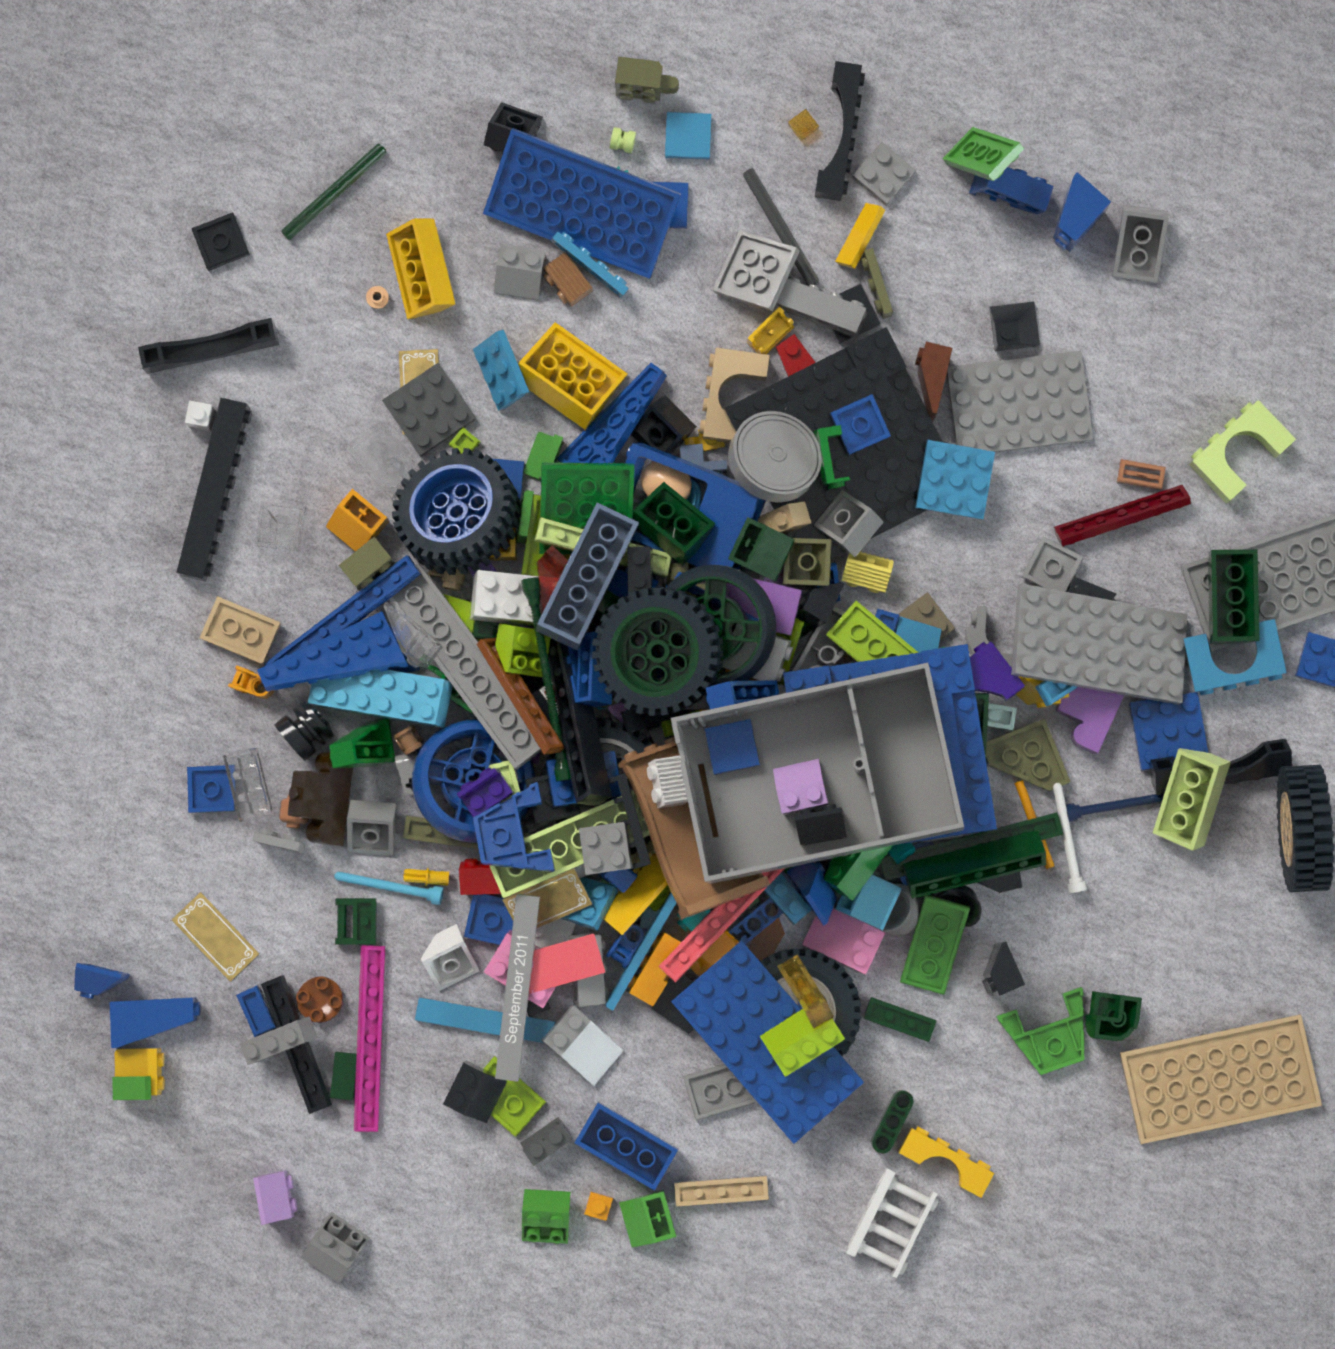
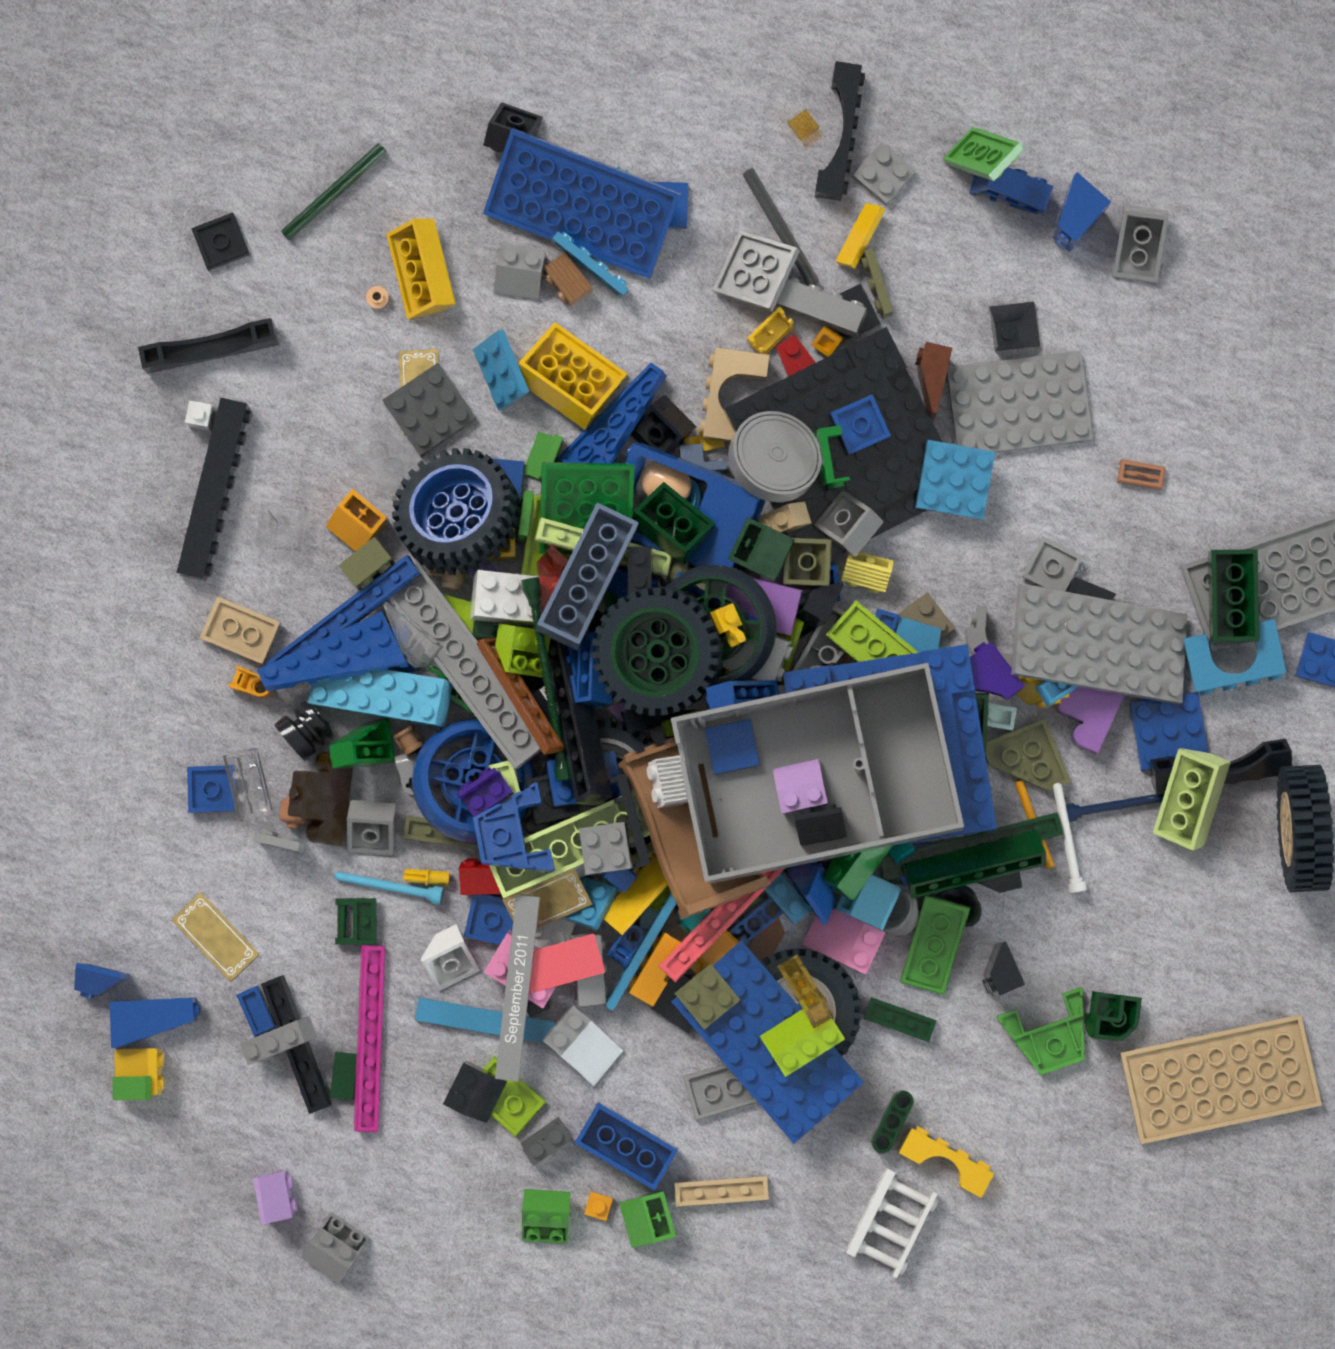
(319, 999): dark orange dish -> none
(463, 440): lime tile -> none
(622, 140): yellowish green wheel -> none
(643, 80): olive hinge -> none
(688, 135): dark azure tile -> none
(707, 996): none -> olive plate
(727, 621): none -> yellow plate
(826, 341): none -> light orange plate
(1122, 515): dark red plate -> none
(1254, 422): yellowish green arch -> none

